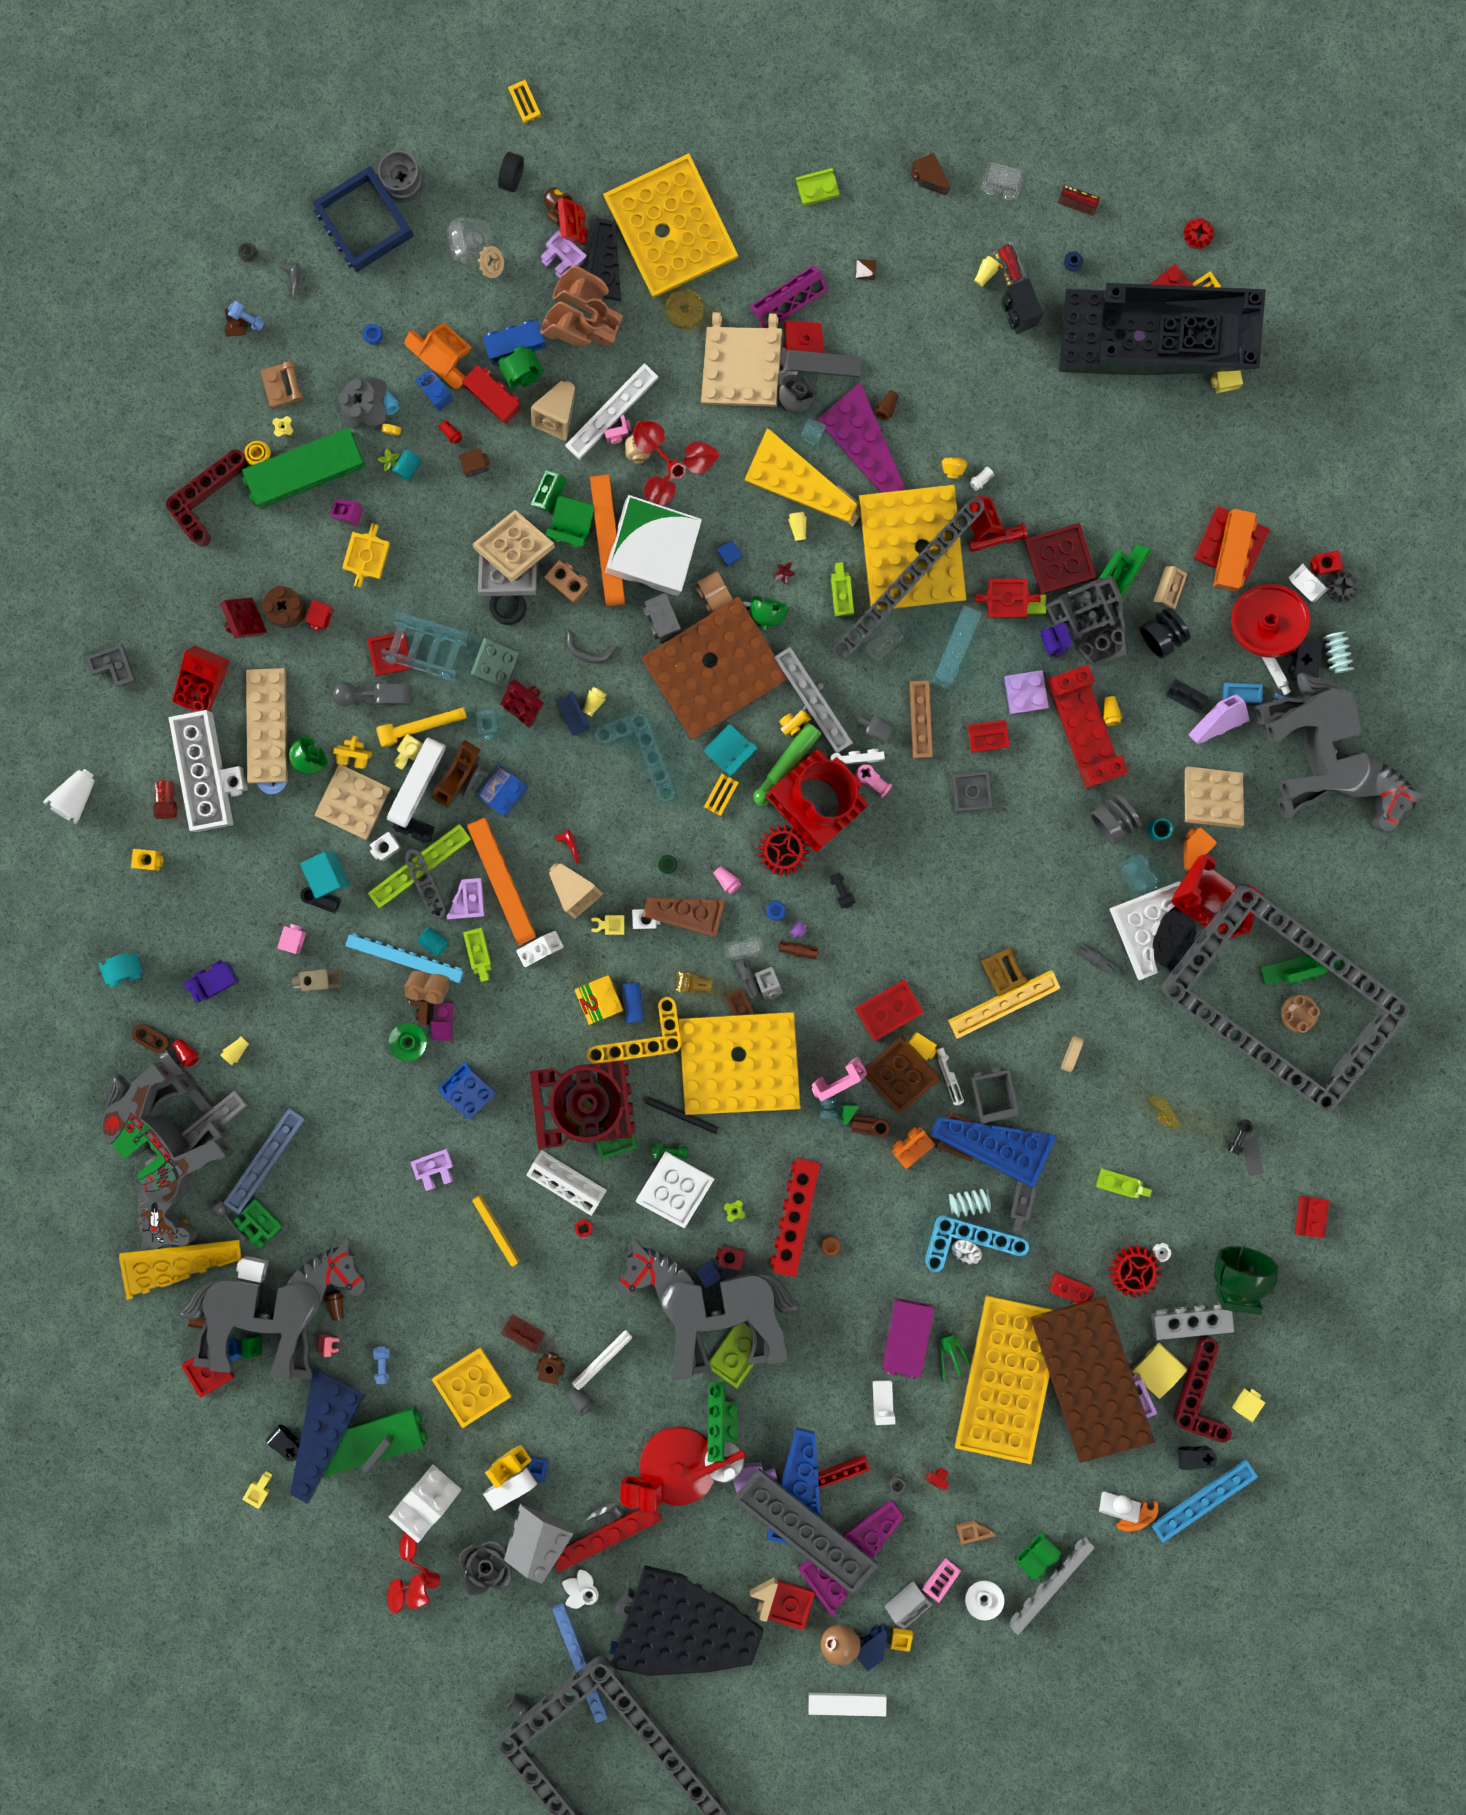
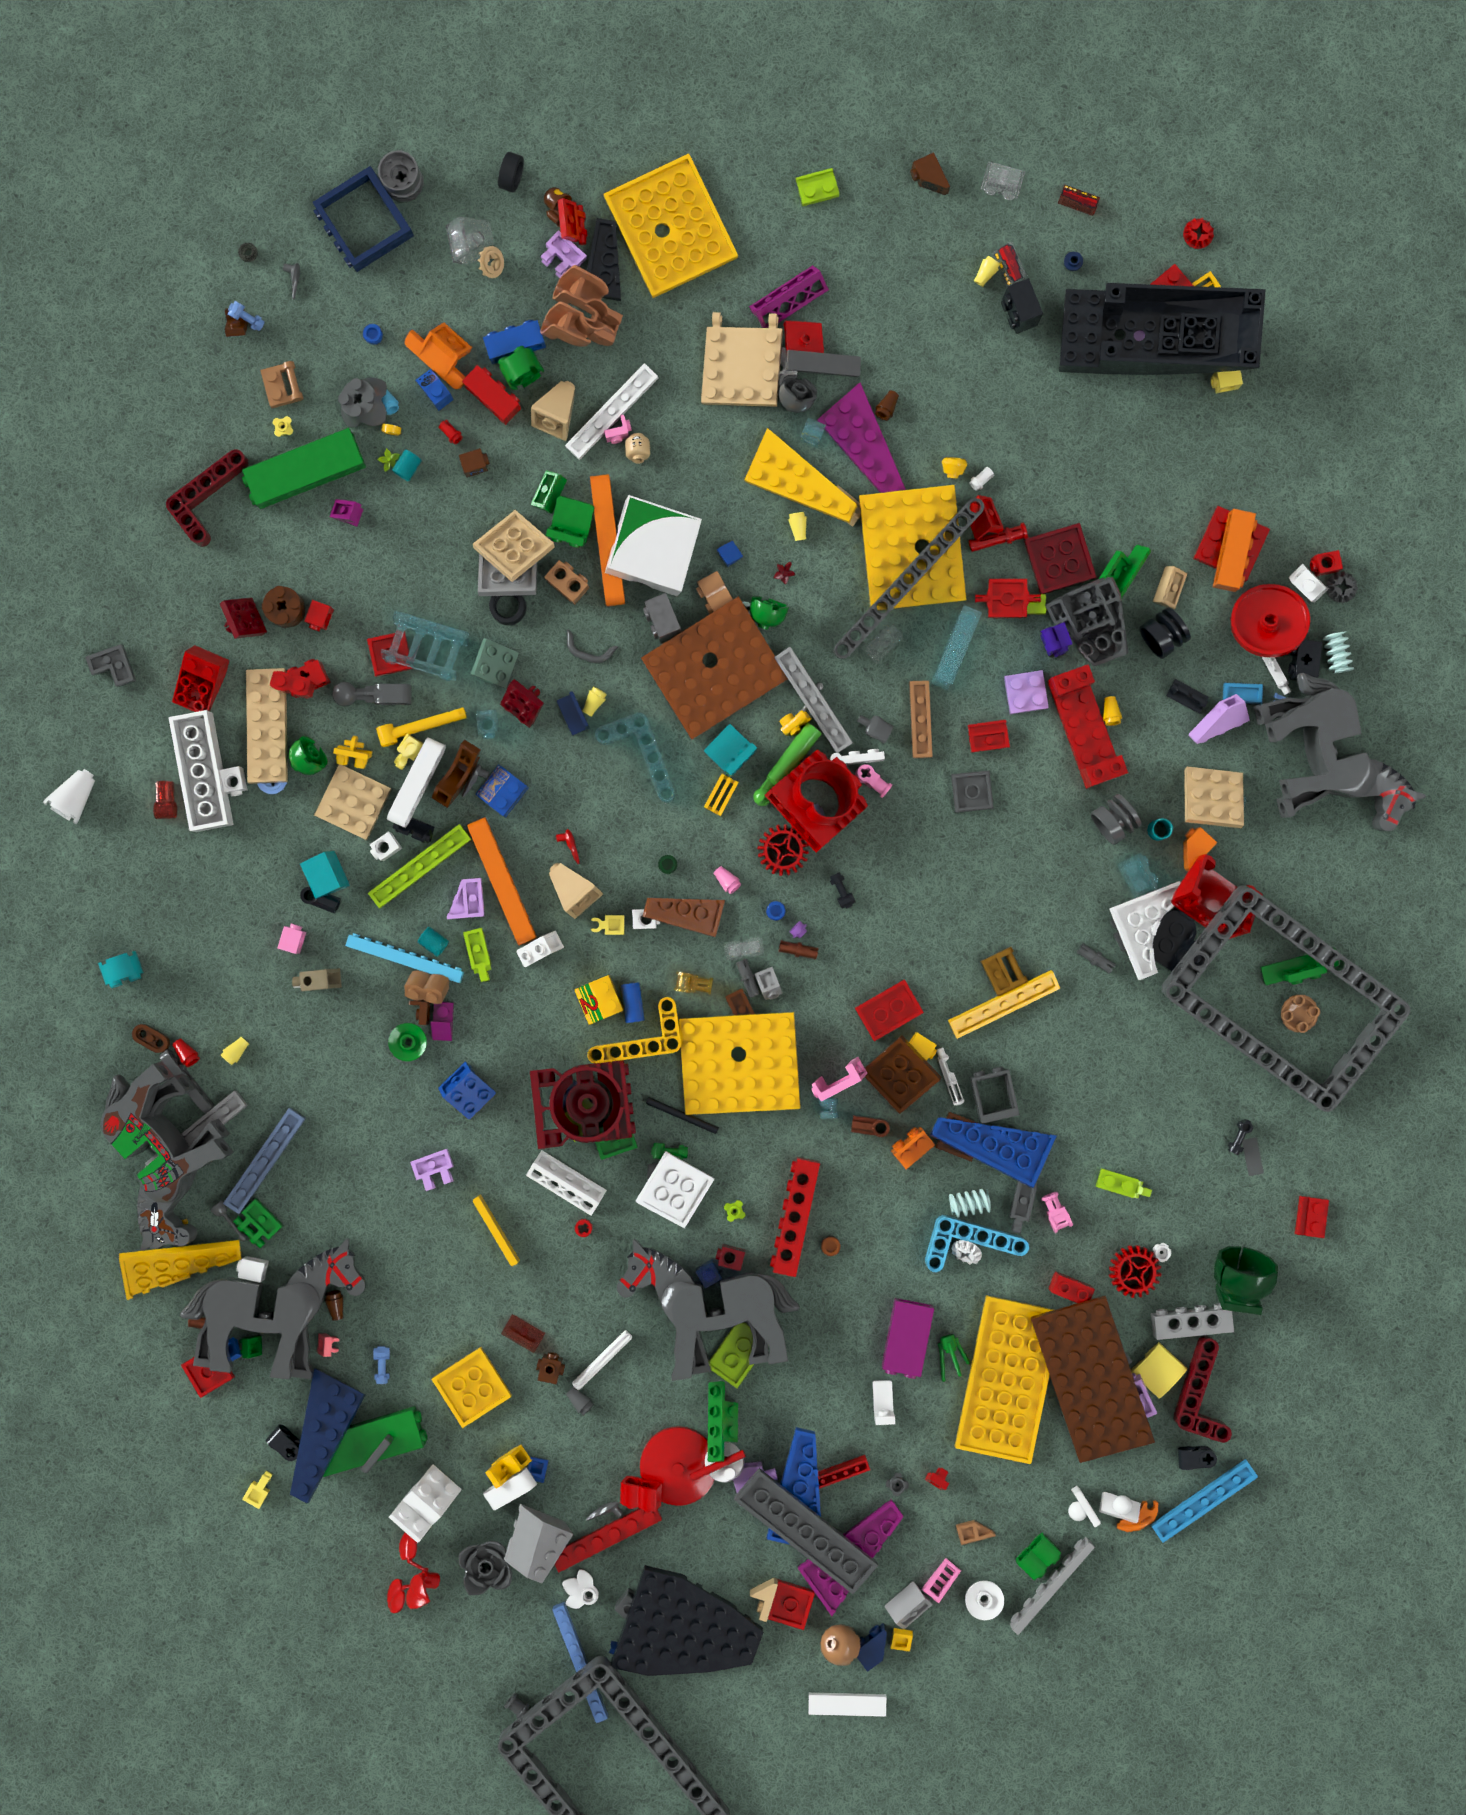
(139, 856): yellow brick -> none
(211, 982): dark purple hinge -> none
(257, 452): yellow cone -> none
(292, 684): none -> red brick
(315, 670): none -> red brick
(366, 555): yellow plate -> none
(426, 883): dark grey beam -> none
(530, 116): yellow tile -> none
(675, 314): clear yellow plate -> none
(698, 454): red plant -> none
(842, 592): lime hinge -> none
(848, 1111): green slope -> none
(865, 269): reddish brown slope -> none
(1057, 1213): none -> bright pink connector
(1072, 1054): tan beam -> none
(1081, 1509): none -> white tile
(1166, 1115): clear yellow plate -> none
(1248, 1404): light yellow brick -> none

